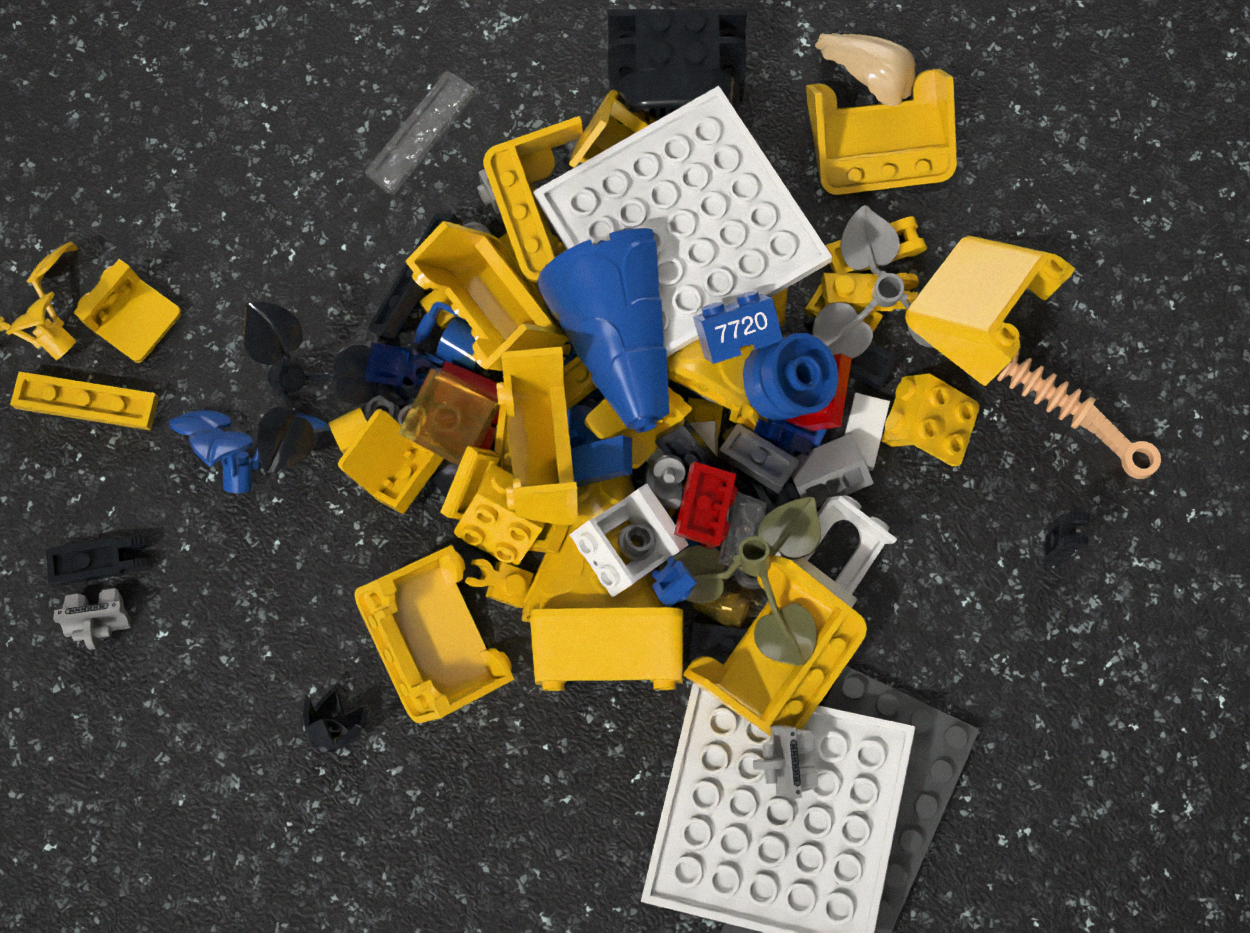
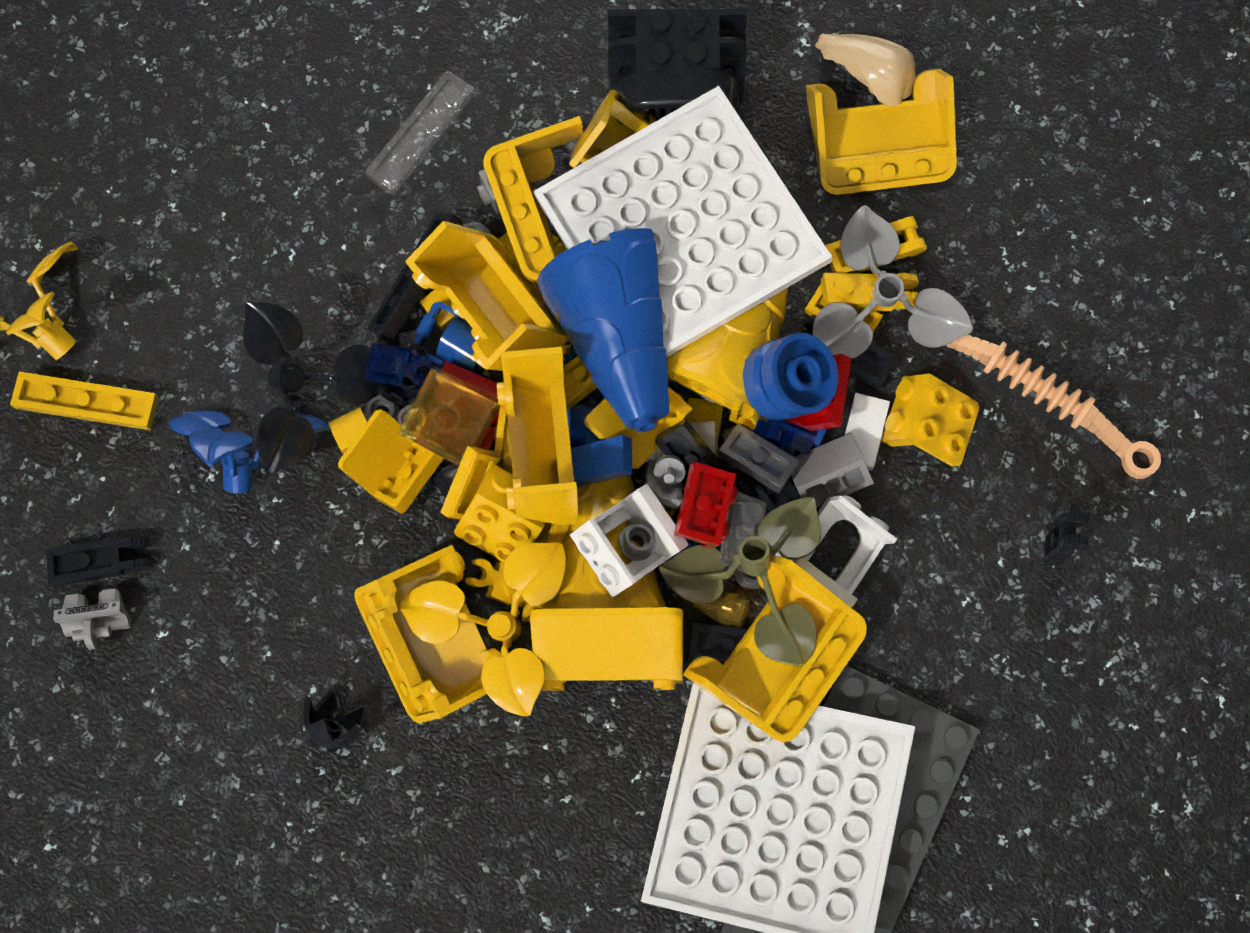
(127, 312): yellow bracket -> none
(516, 676): none -> yellow plant
(673, 582): blue plate -> none
(739, 324): blue brick -> none
(782, 761): light grey hips -> none
(972, 295): yellow windscreen -> none

